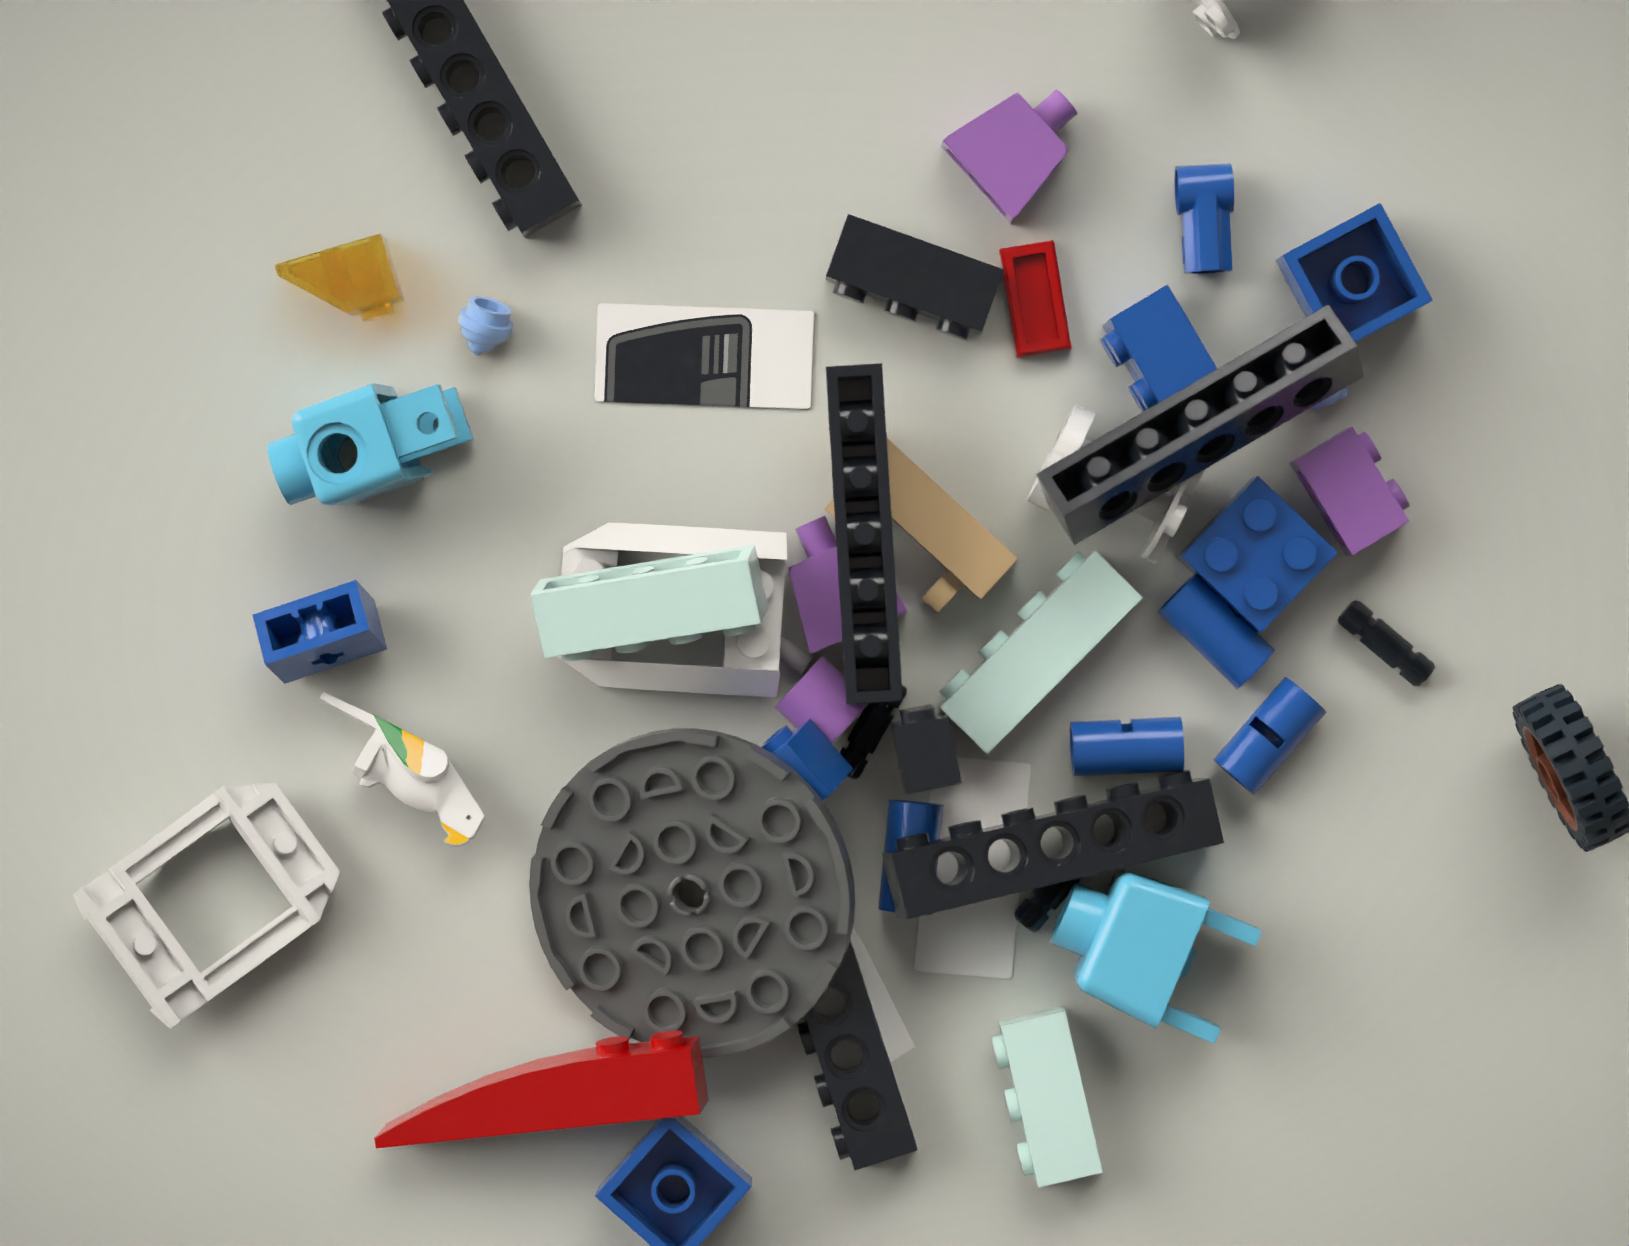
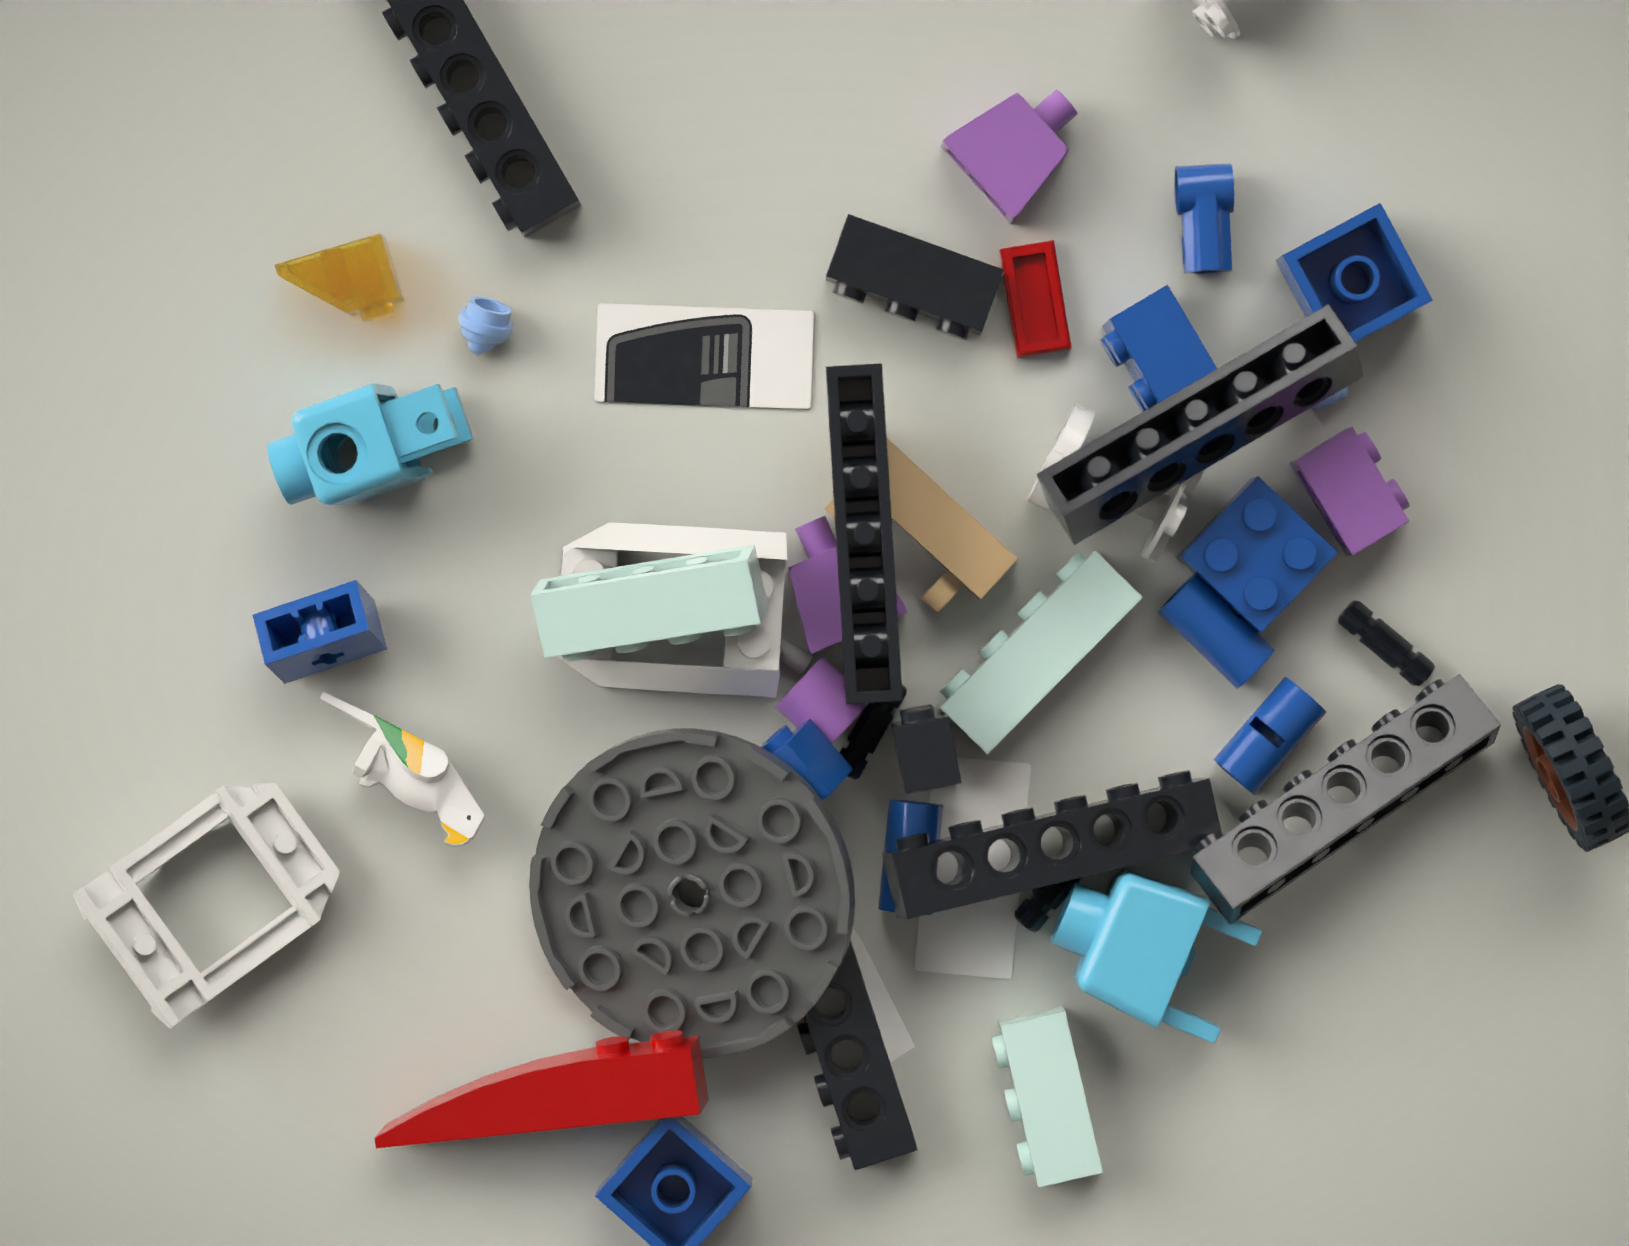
(1127, 748): blue pin -> none
(1241, 887): none -> brick

